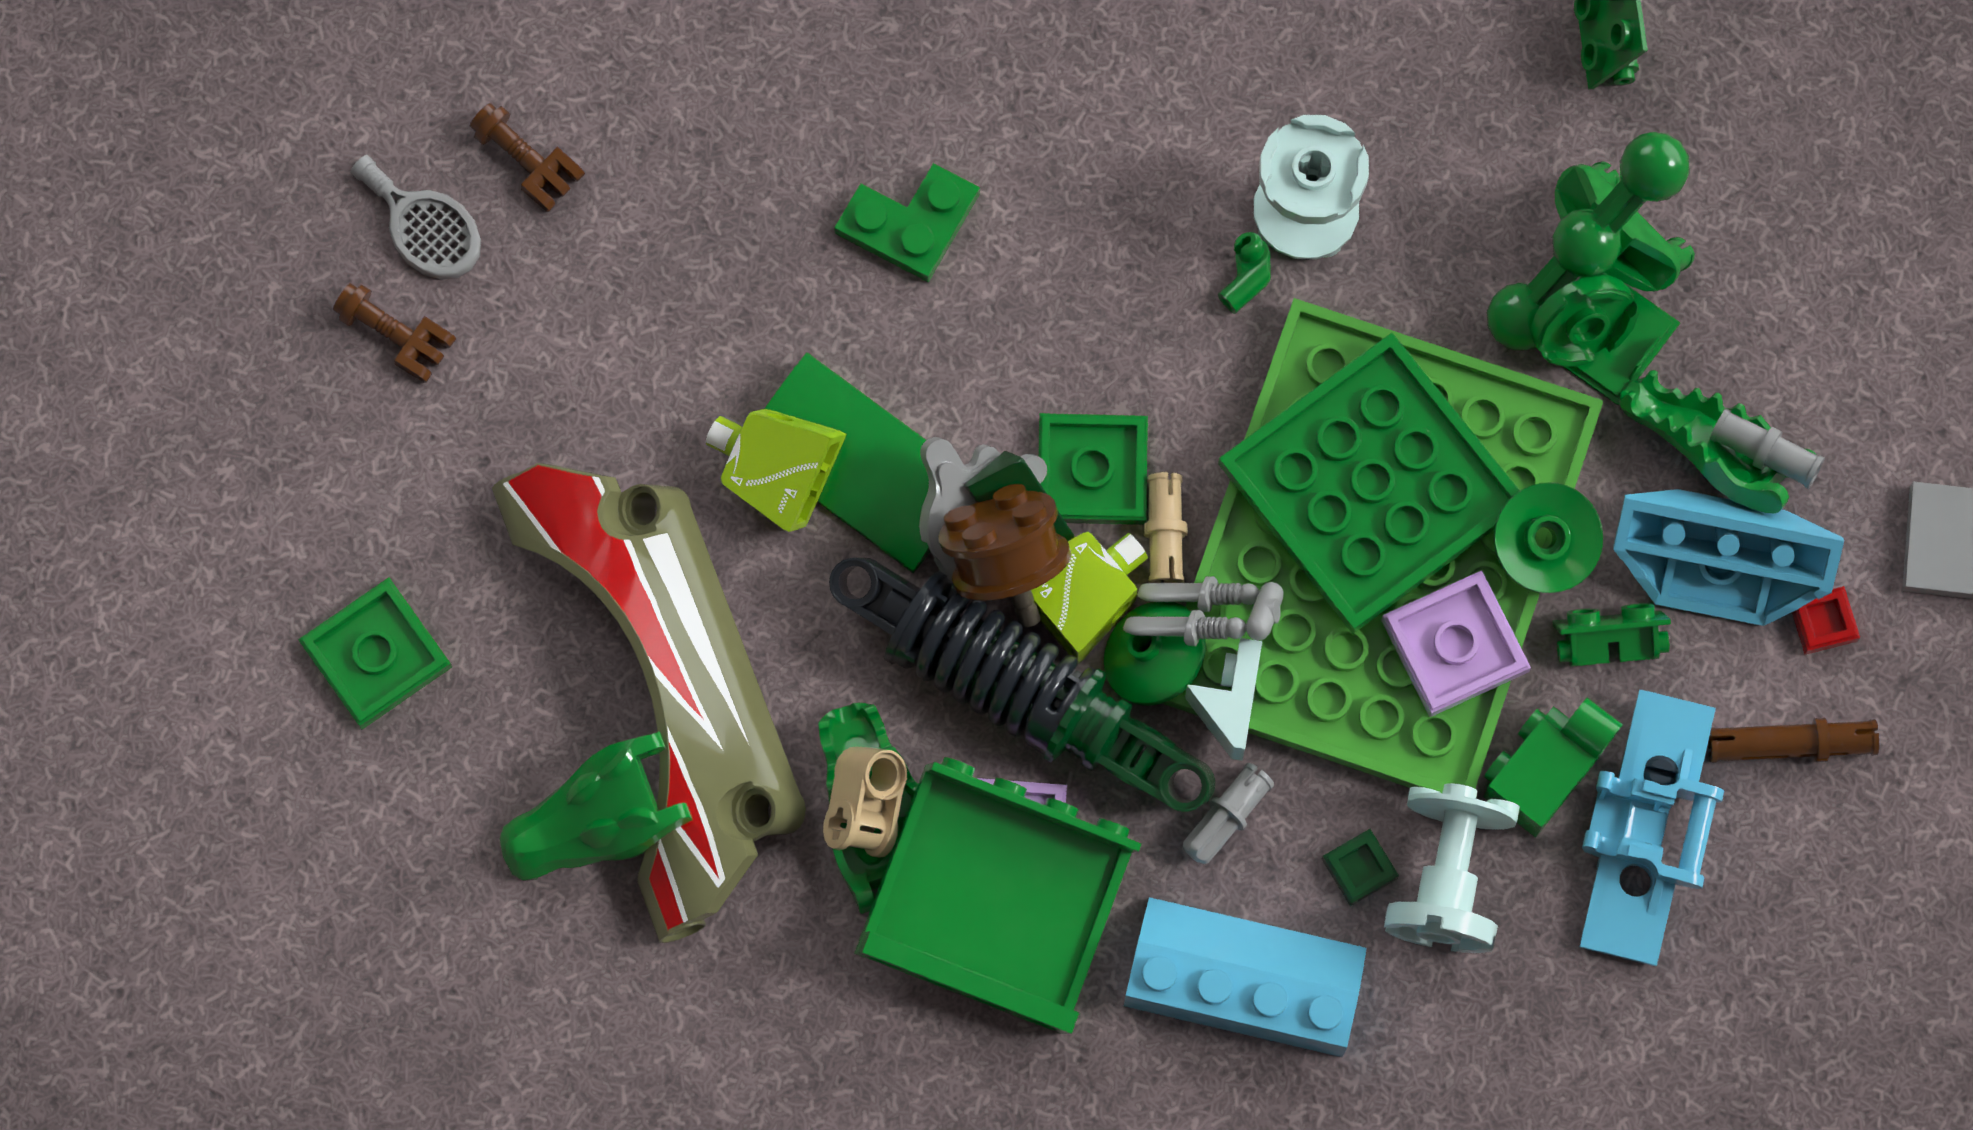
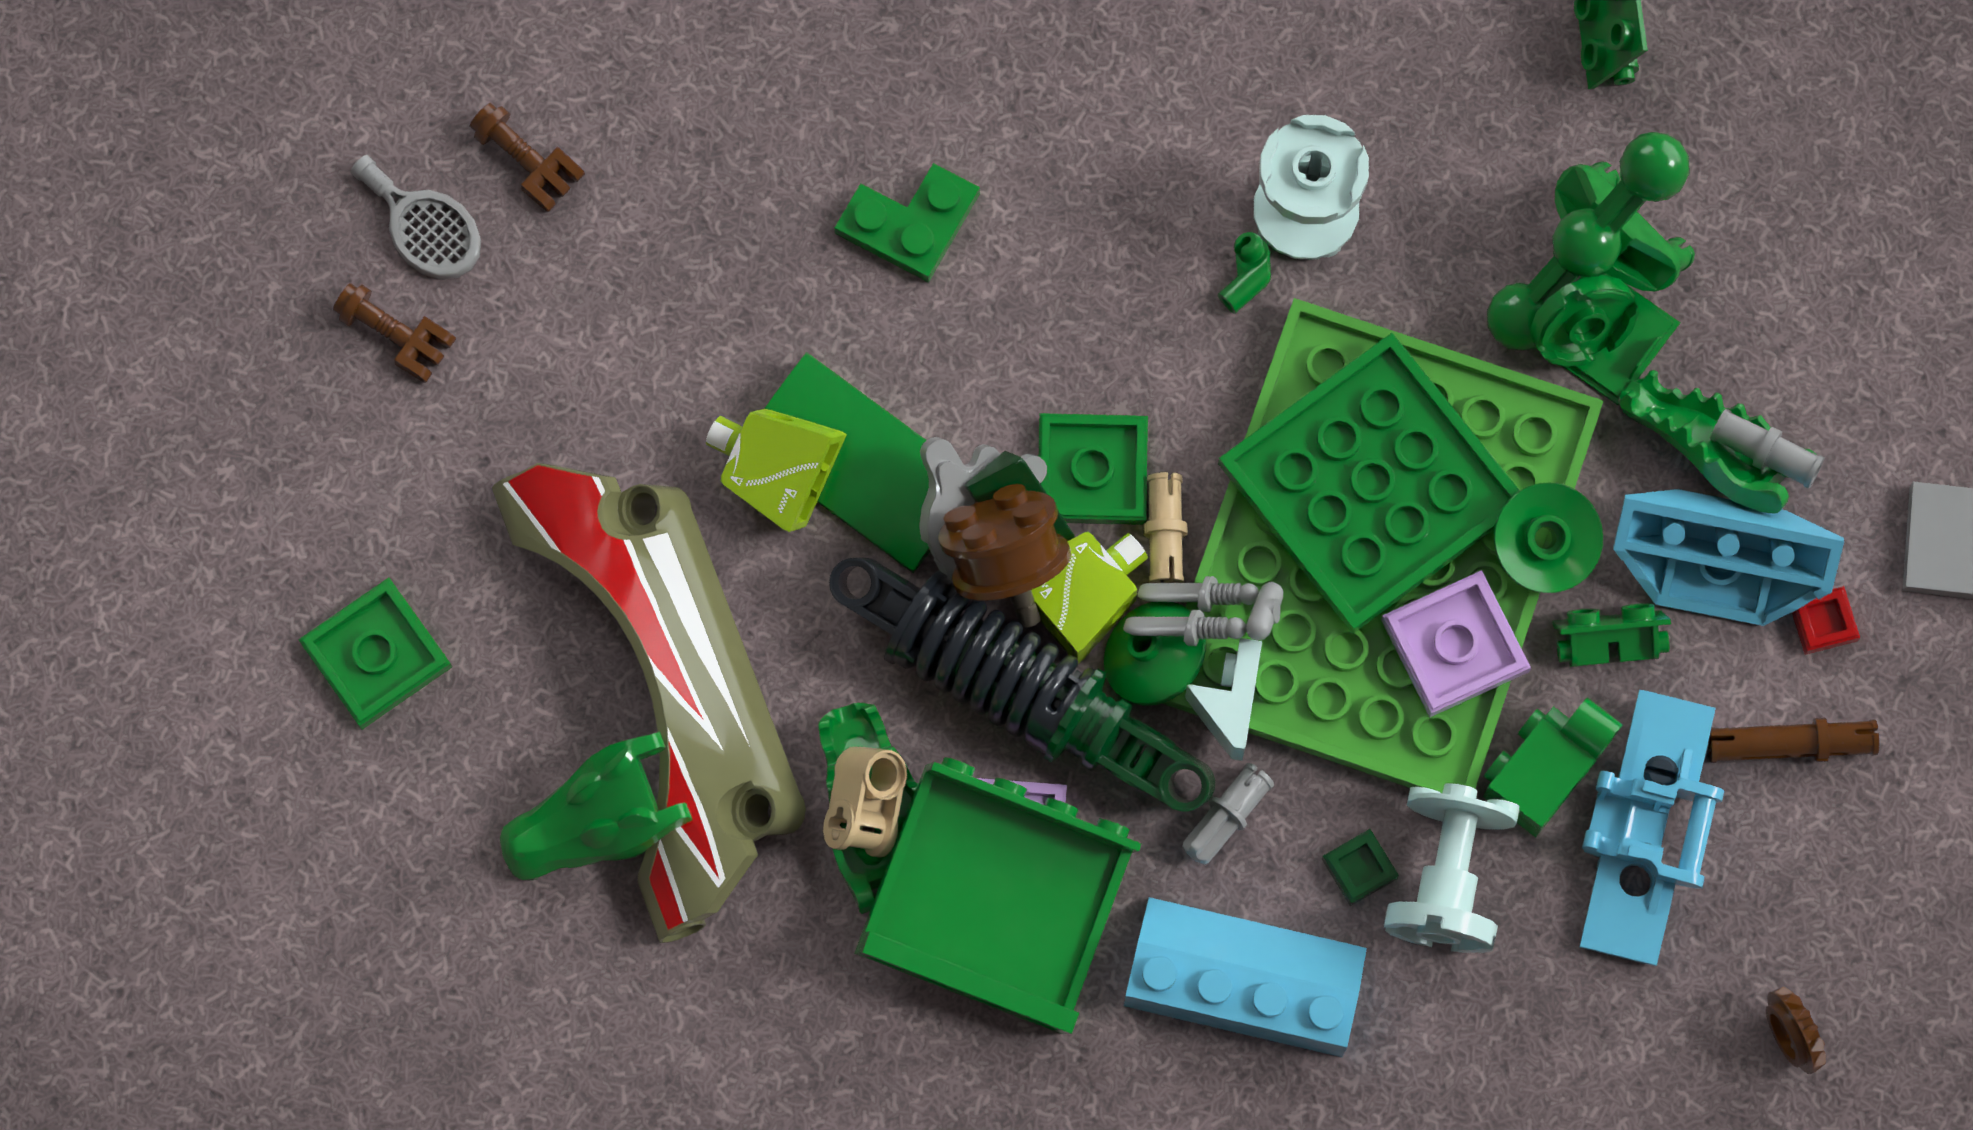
(1795, 1030): none -> reddish brown gear

